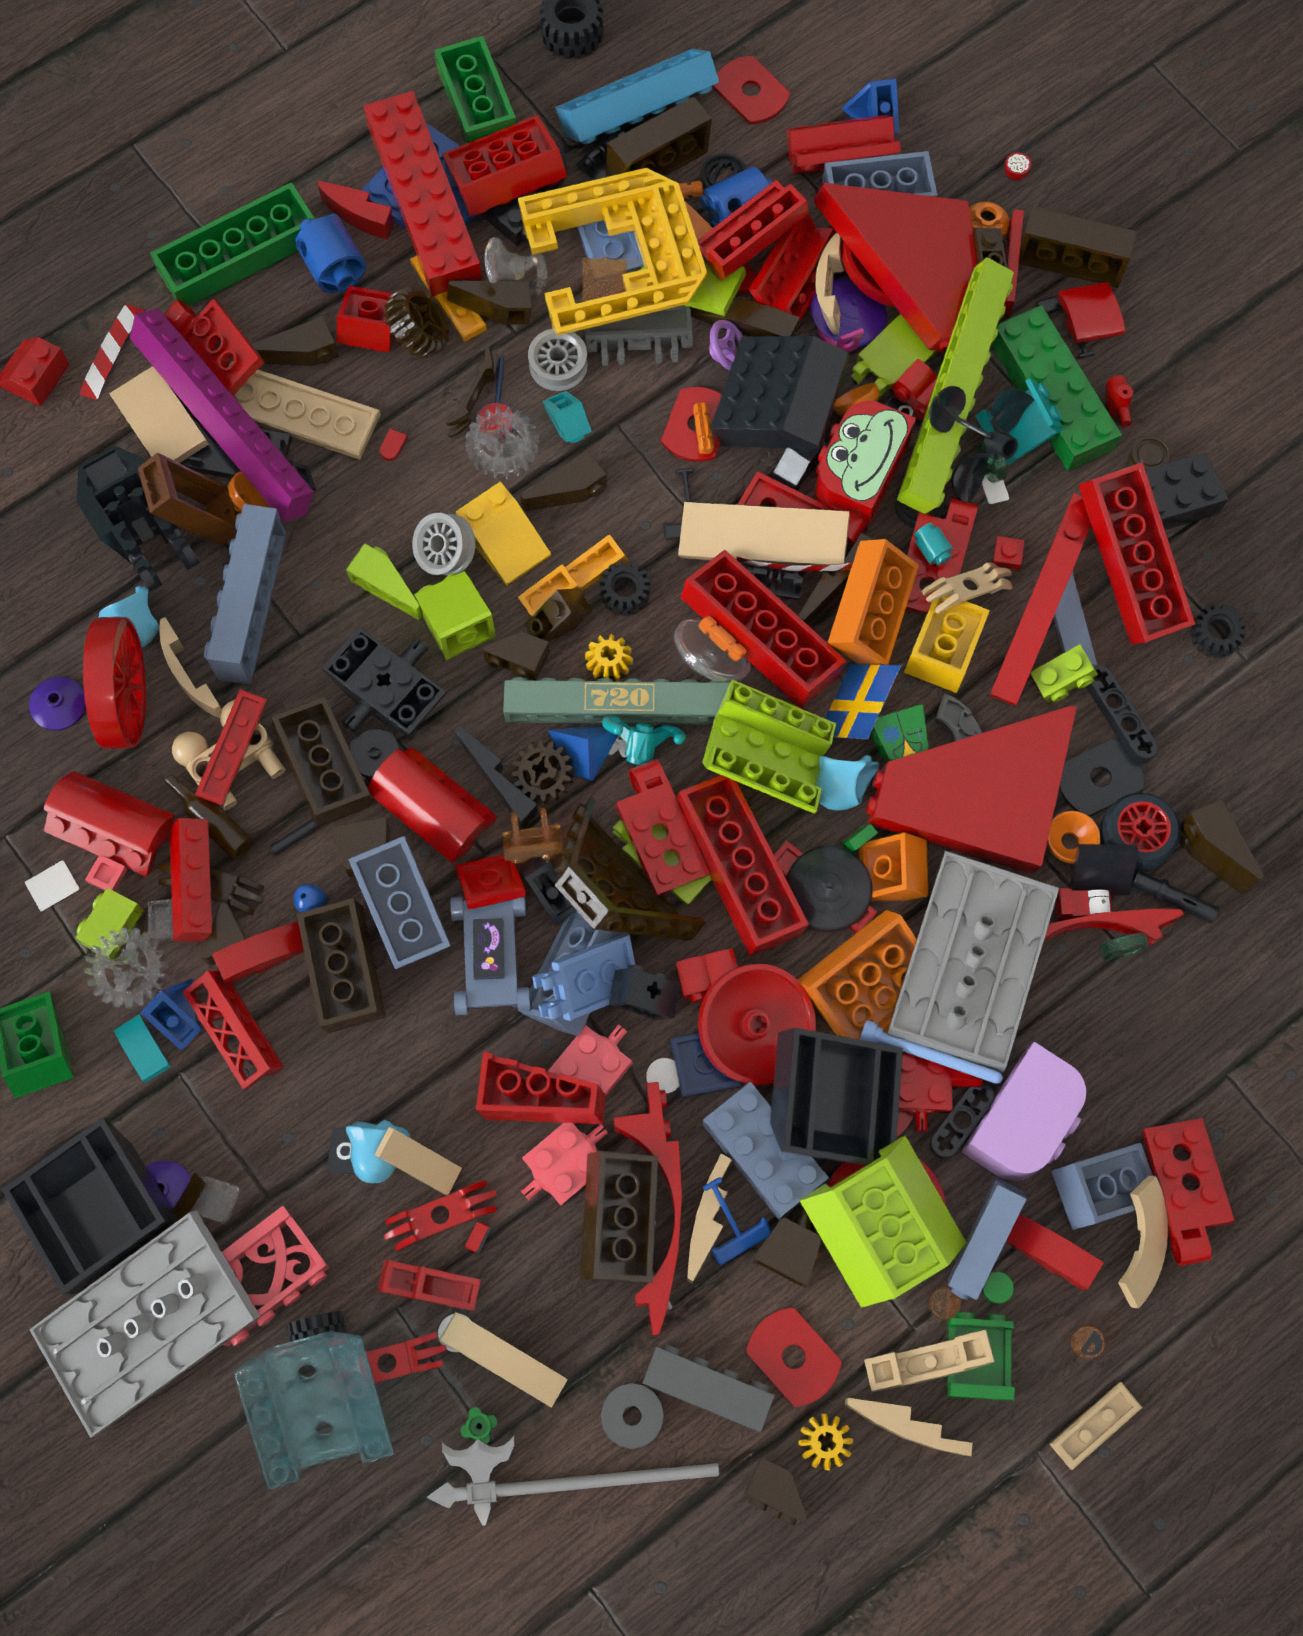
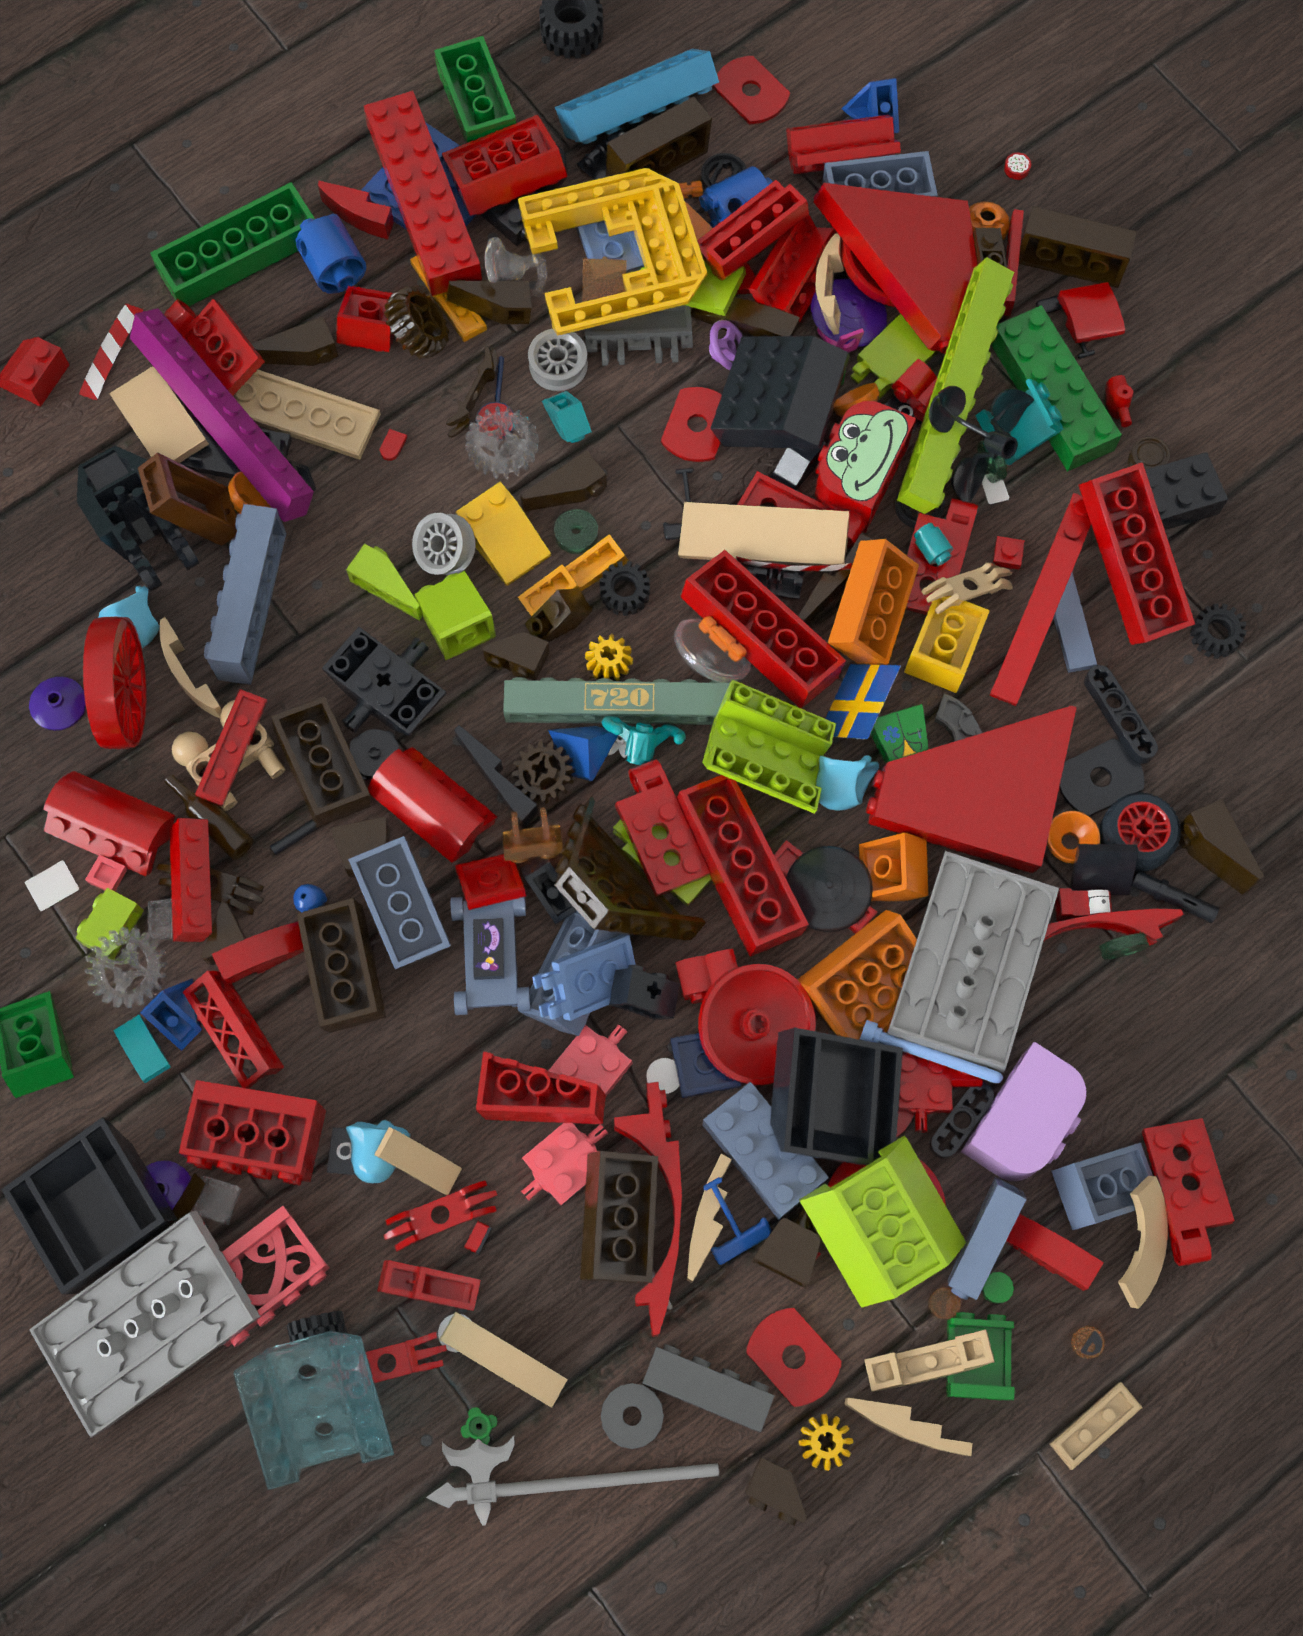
(244, 1114): none -> red brick
(573, 520): none -> clear green piece
(703, 426): orange axle -> none
(859, 837): green tile -> none
(1064, 674): lime bracket -> none

